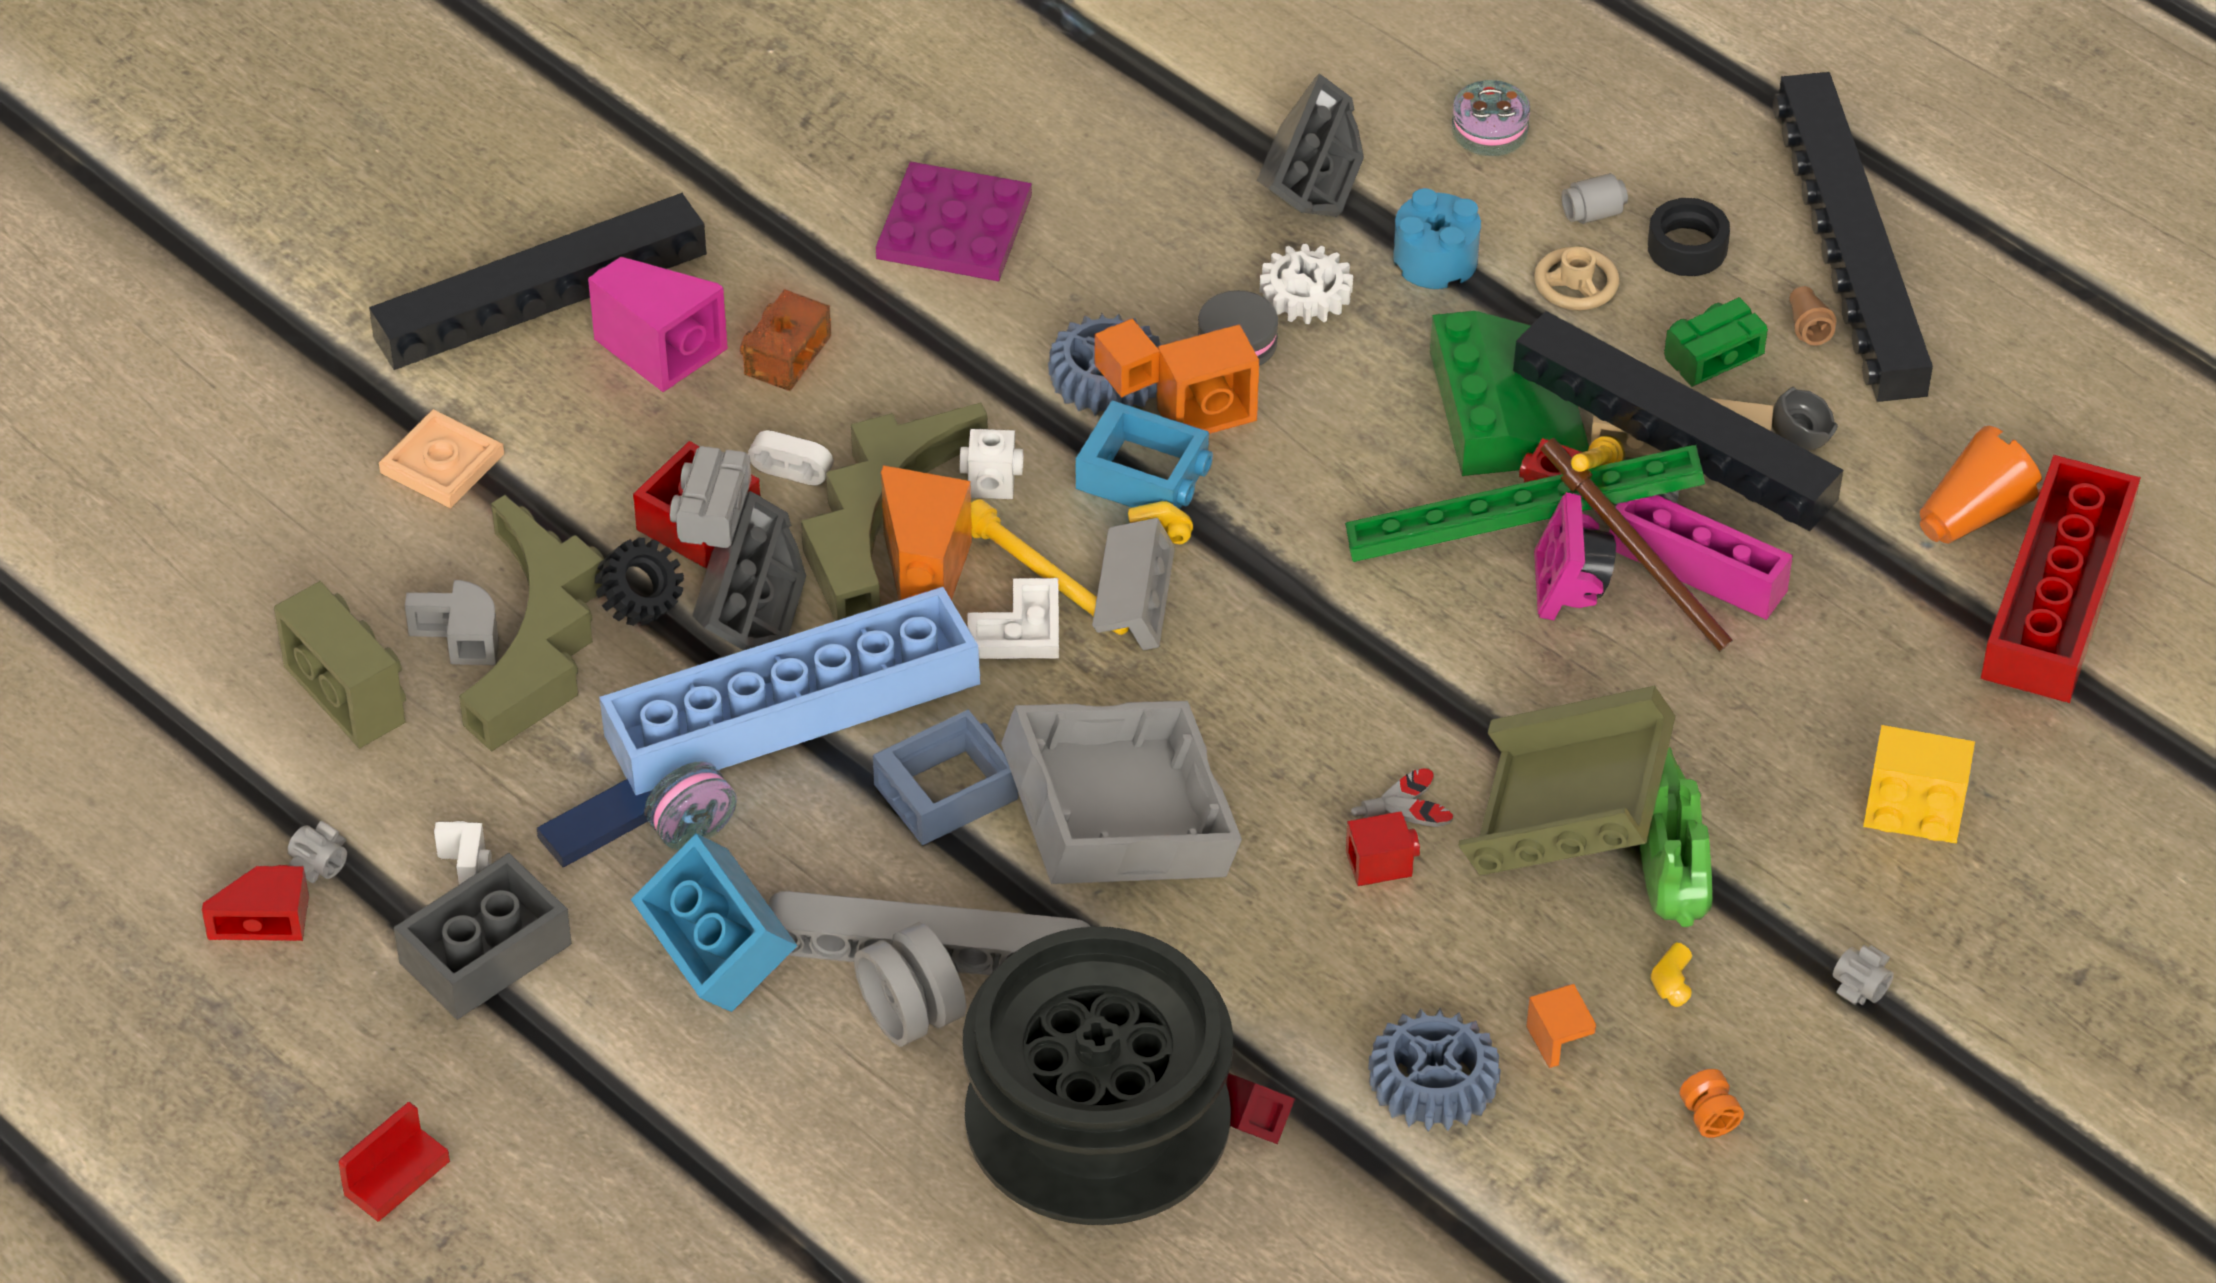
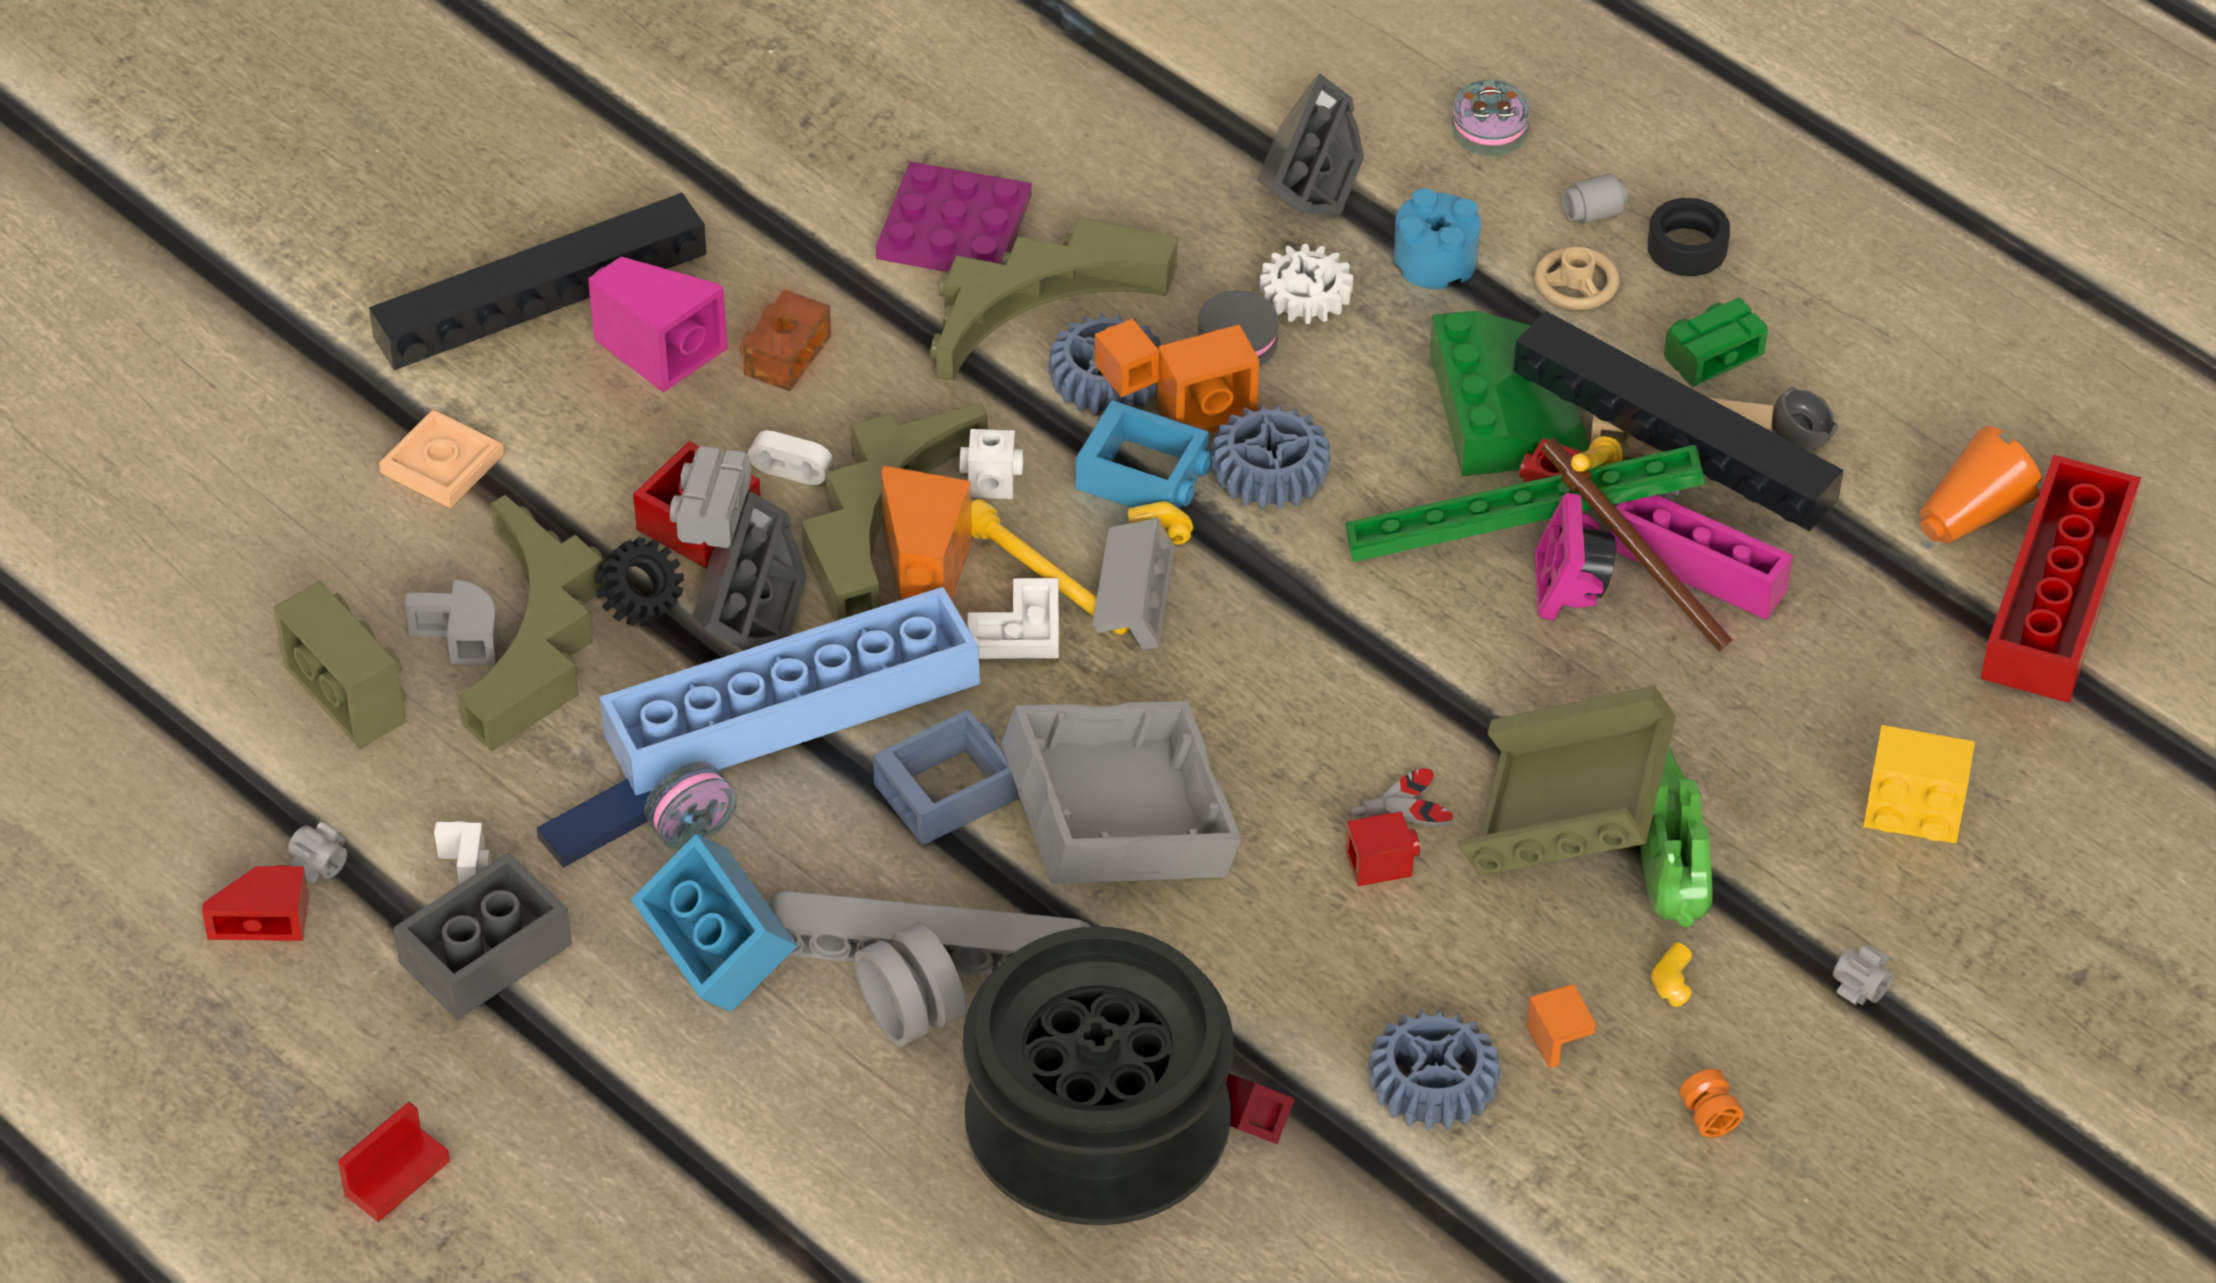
(1038, 272): none -> olive arch
(1271, 456): none -> sand blue gear
(1812, 318): medium nougat cone -> none
(1853, 238): black brick -> none

